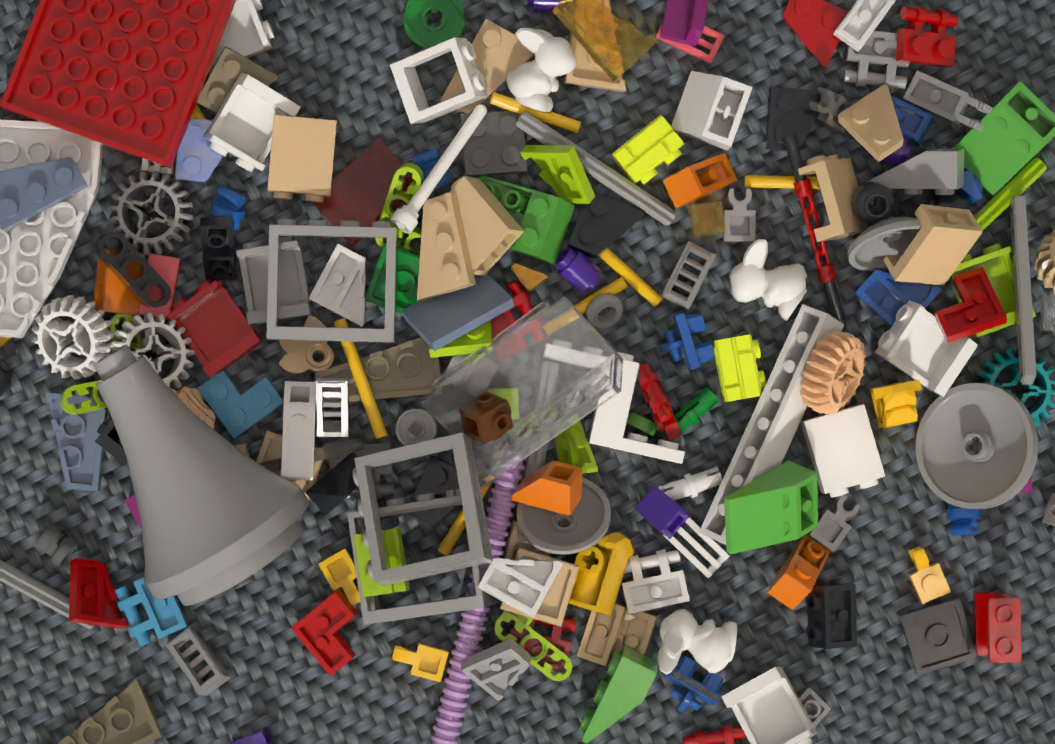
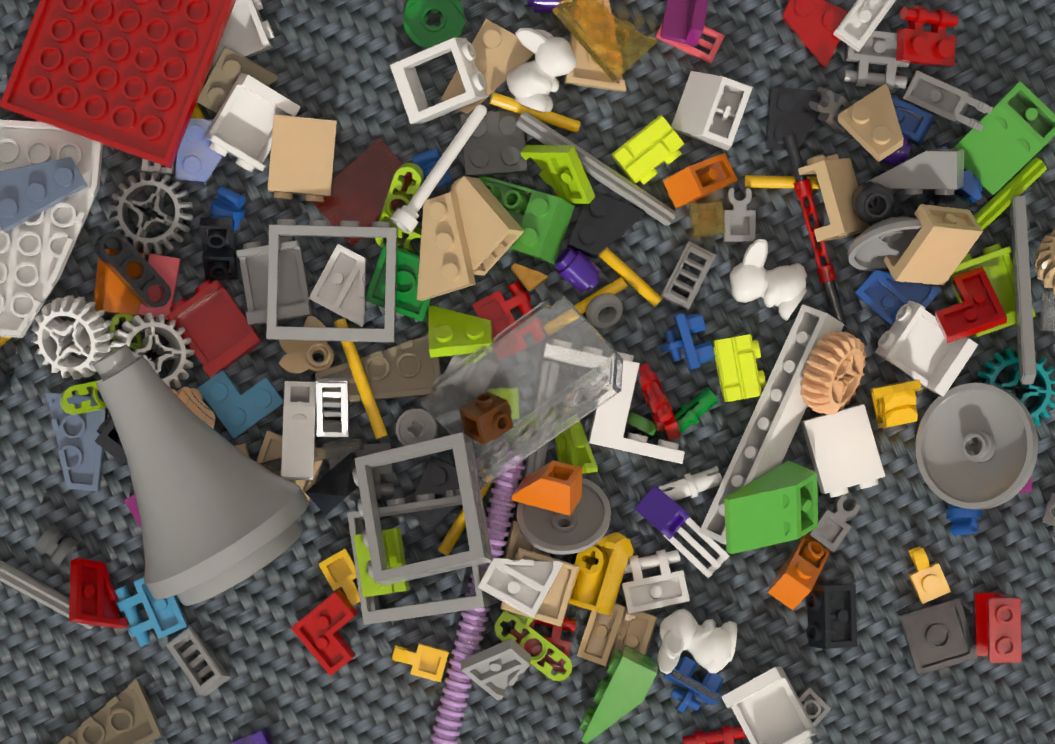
(458, 312): sand blue tile -> none

